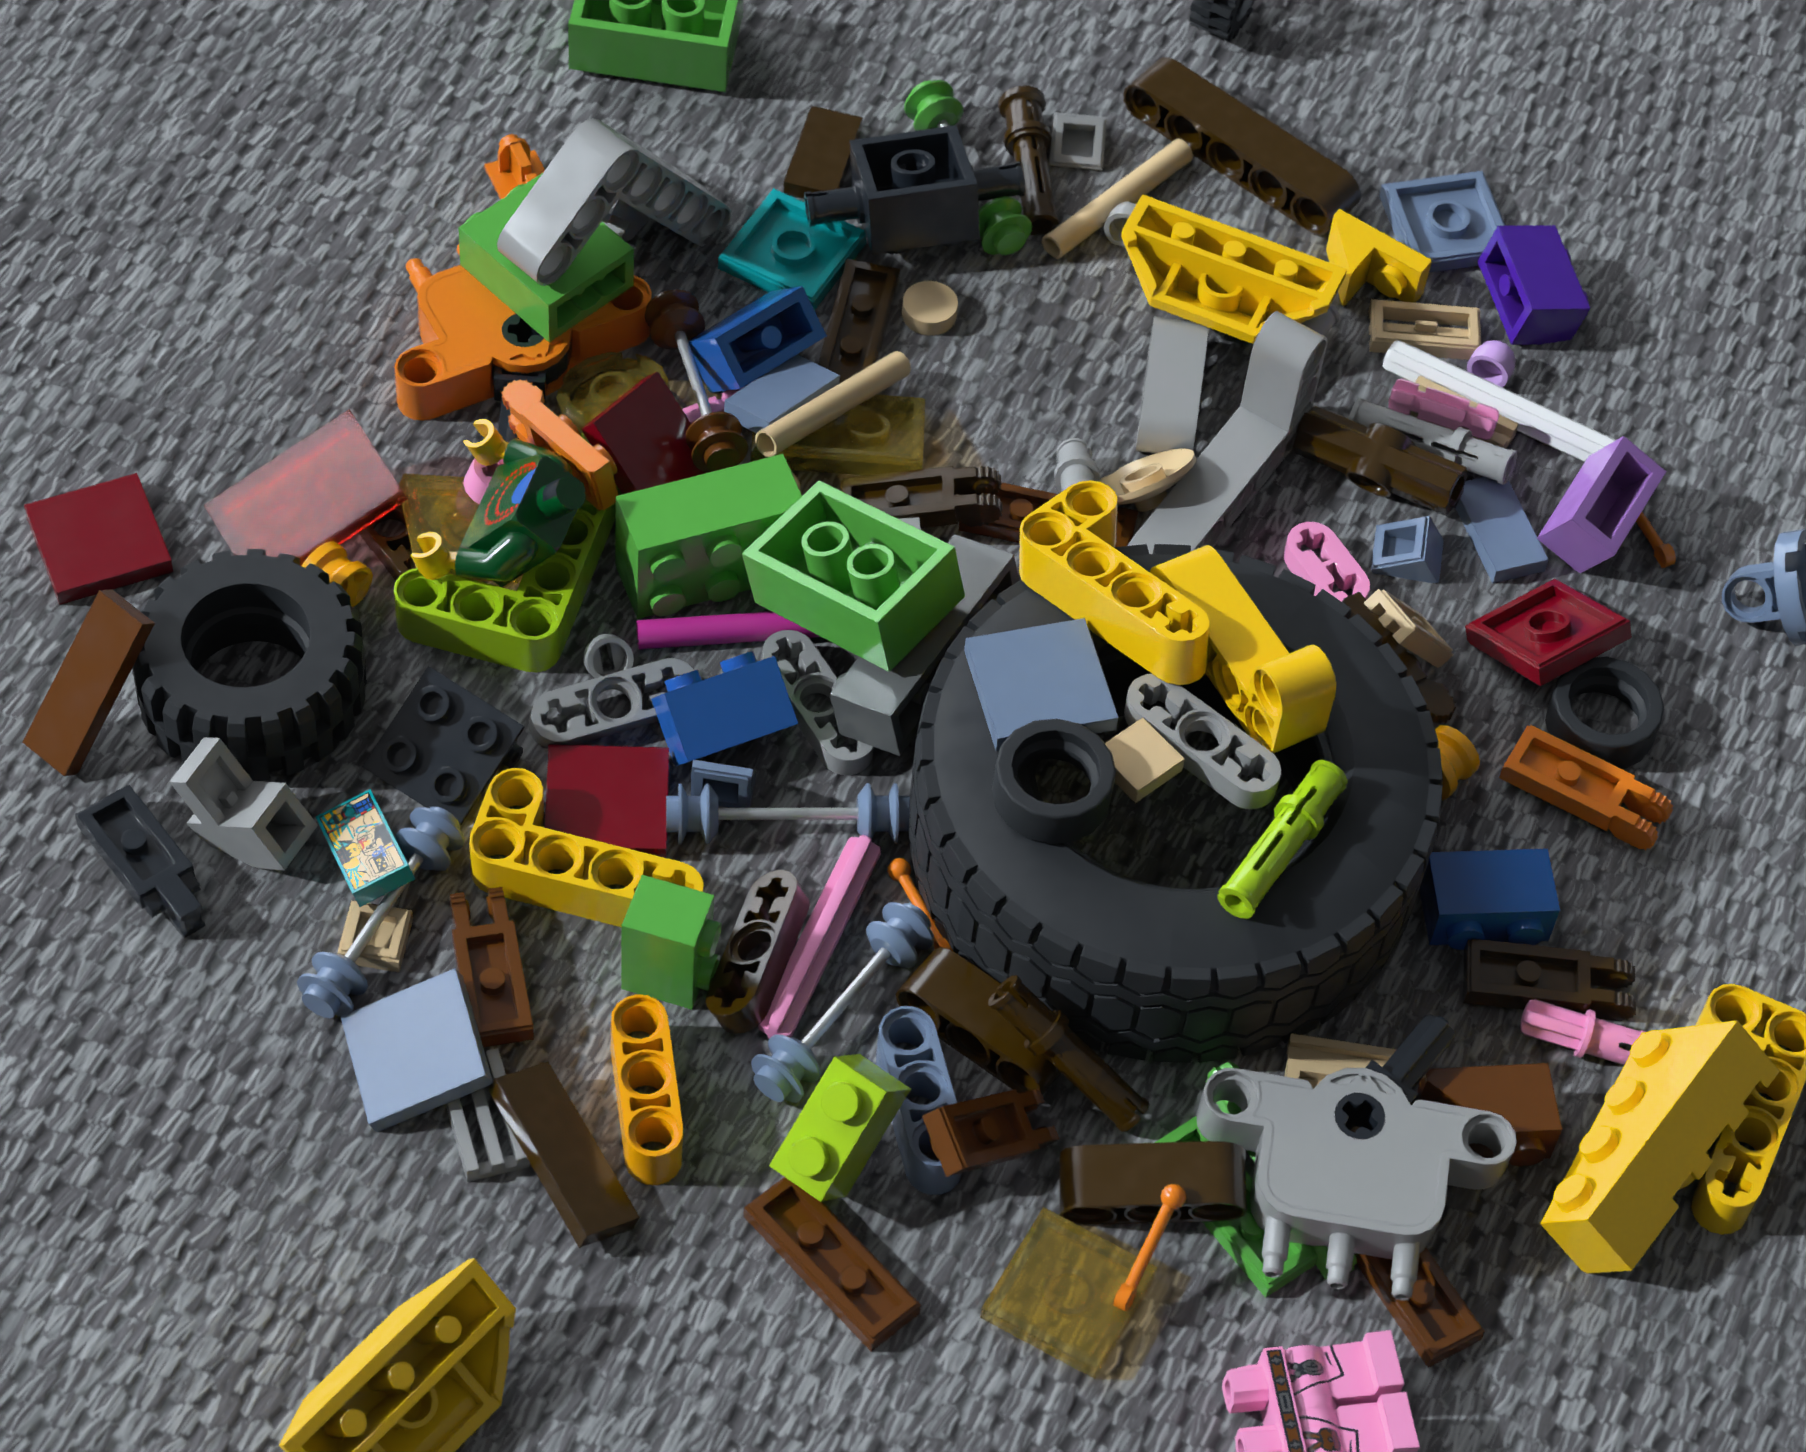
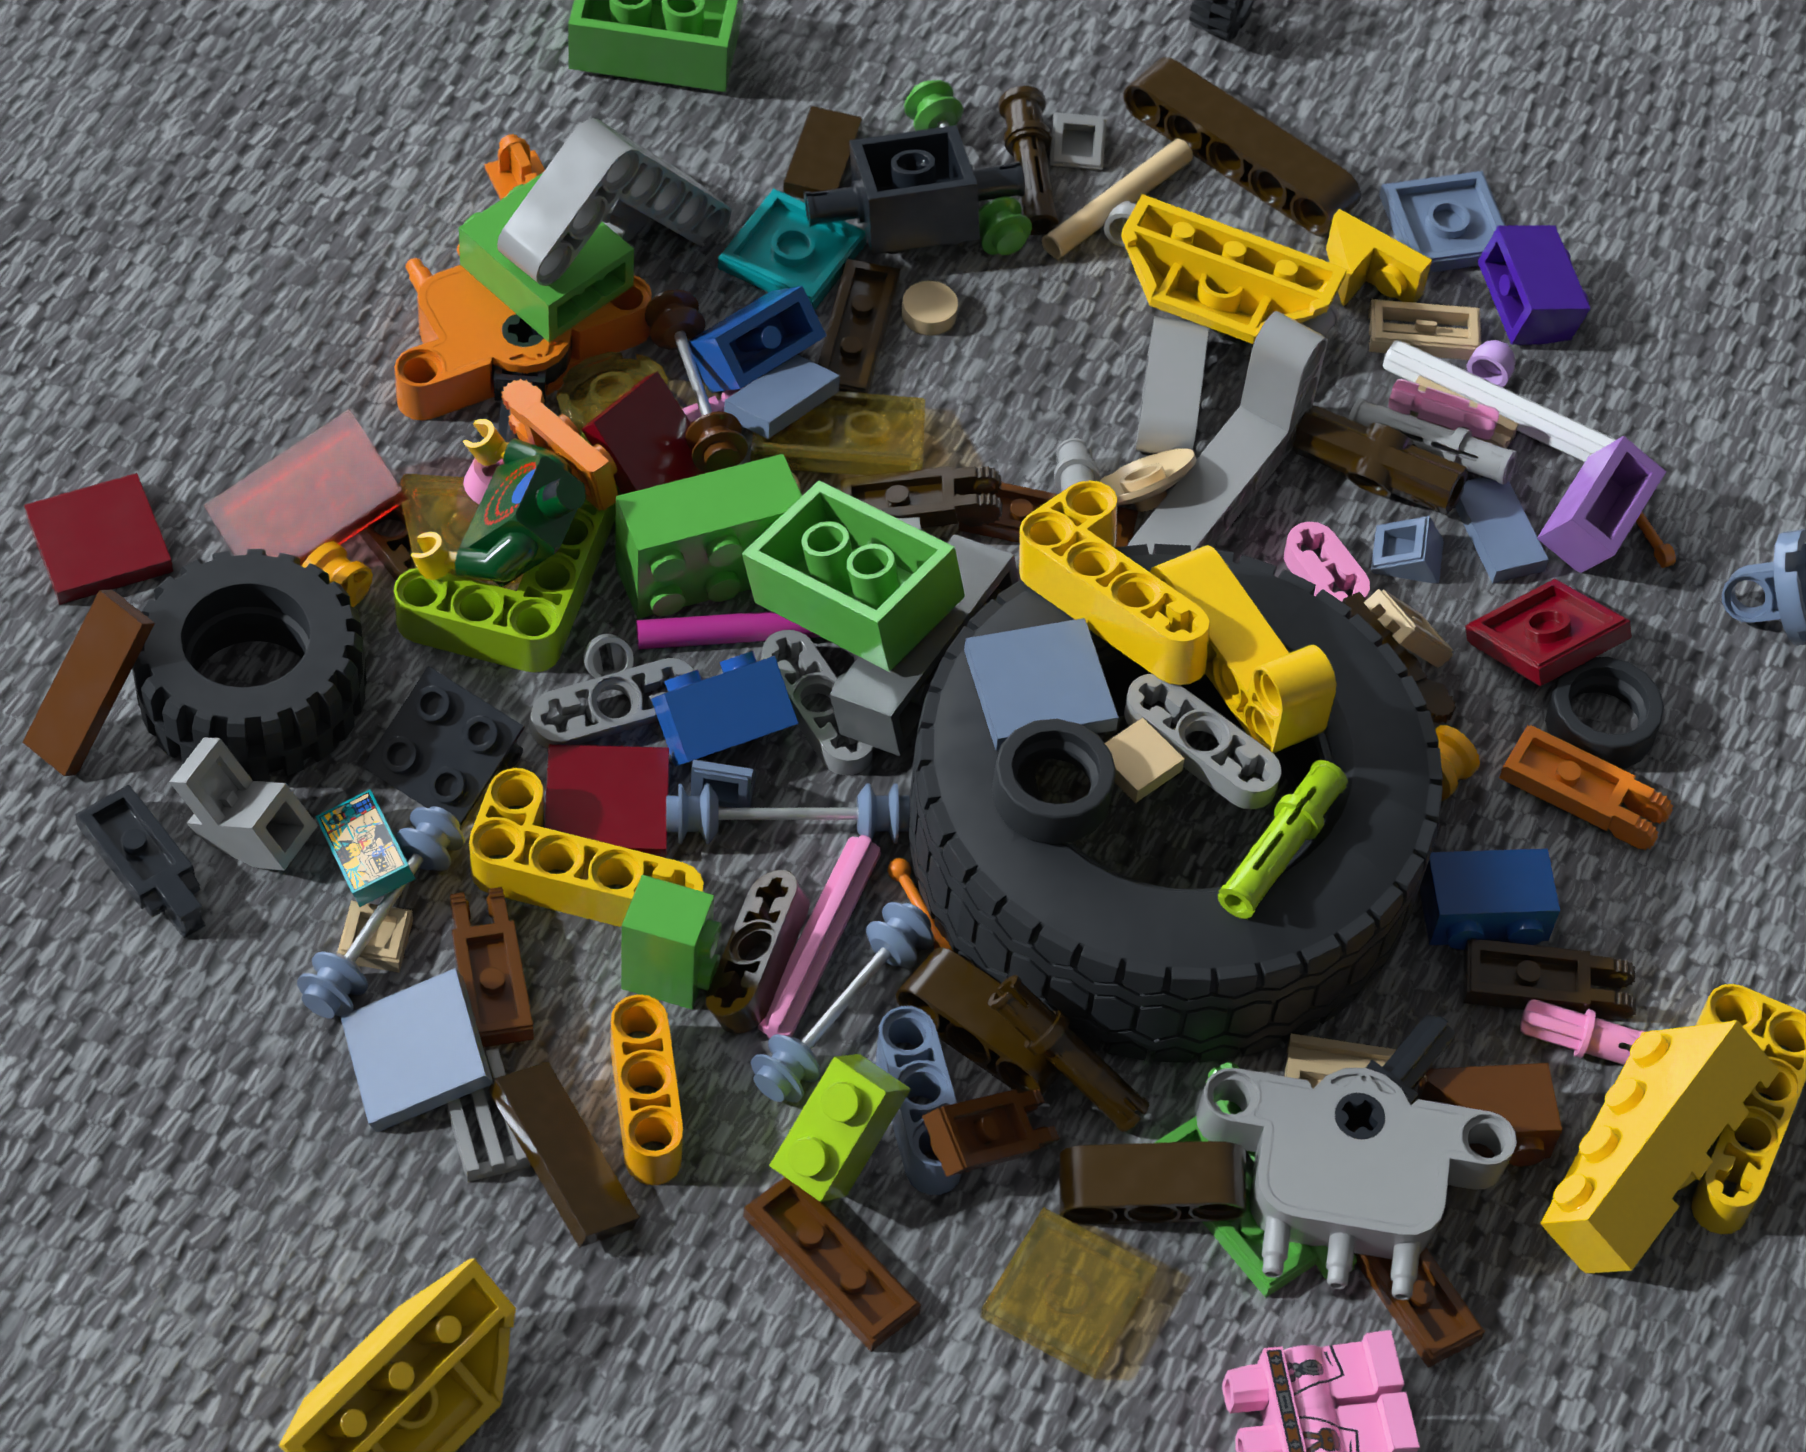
(832, 404): tan piece -> none
(1172, 1197): orange hinge -> none

